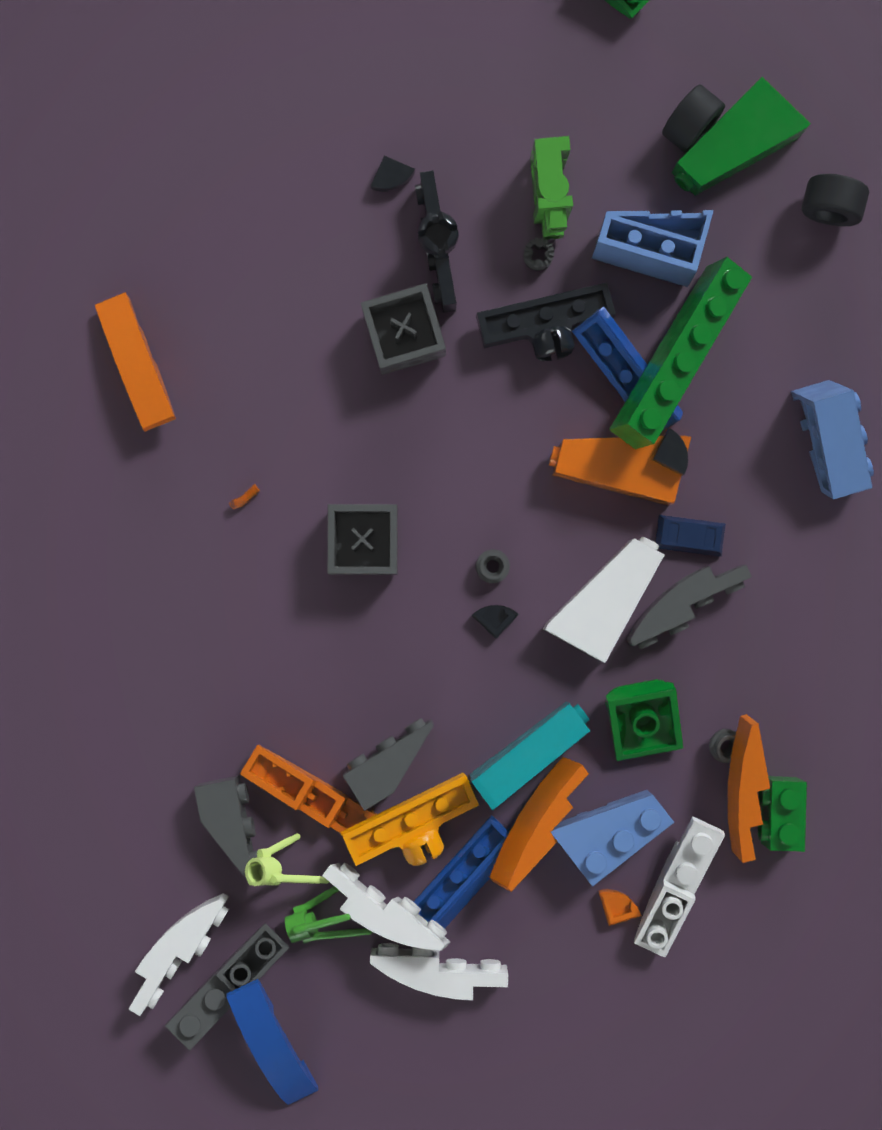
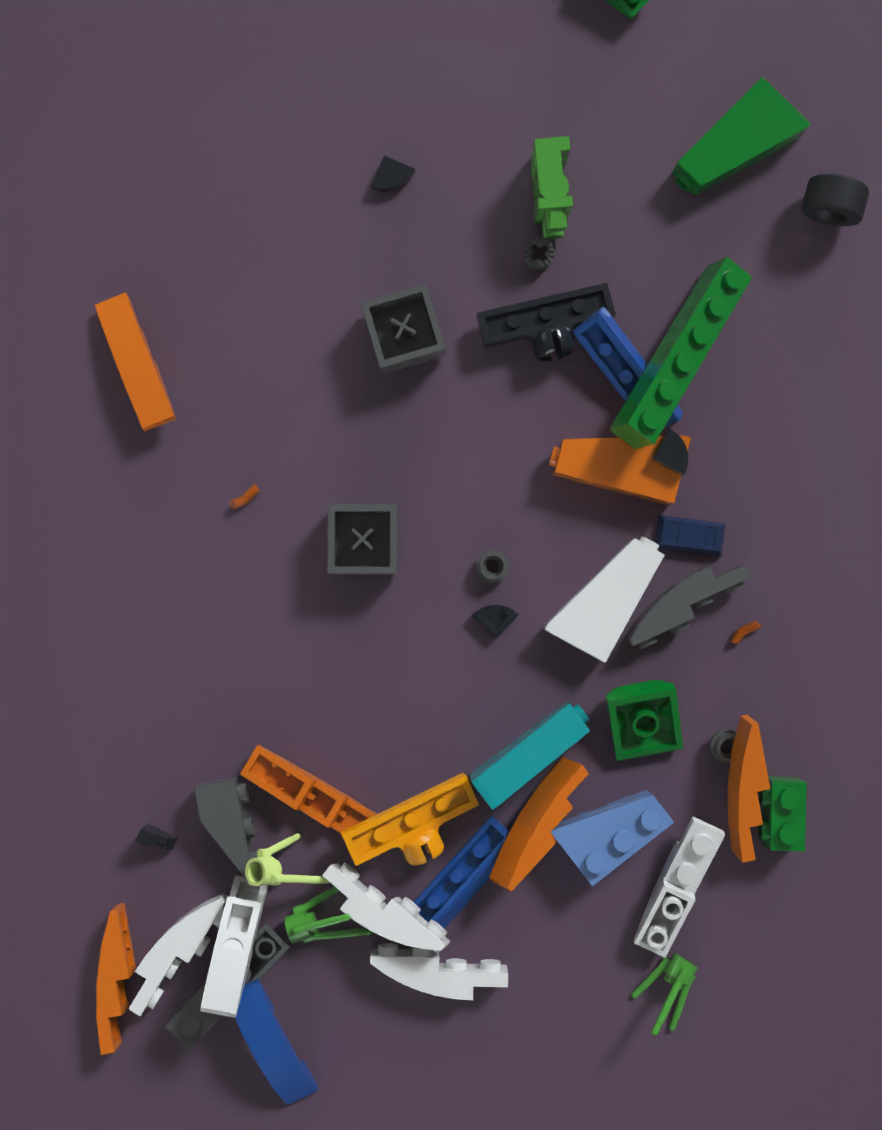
(115, 966): none -> orange slope
(151, 834): none -> black tile
(233, 948): none -> white slope
(381, 773): dark grey slope -> none
(438, 238): black plate -> none
(618, 906): orange tile -> none
(654, 243): medium blue wedge -> none
(680, 975): none -> bright green plant
(693, 118): black tyre -> none
(747, 626): none -> orange leg
(836, 438): medium blue wedge -> none

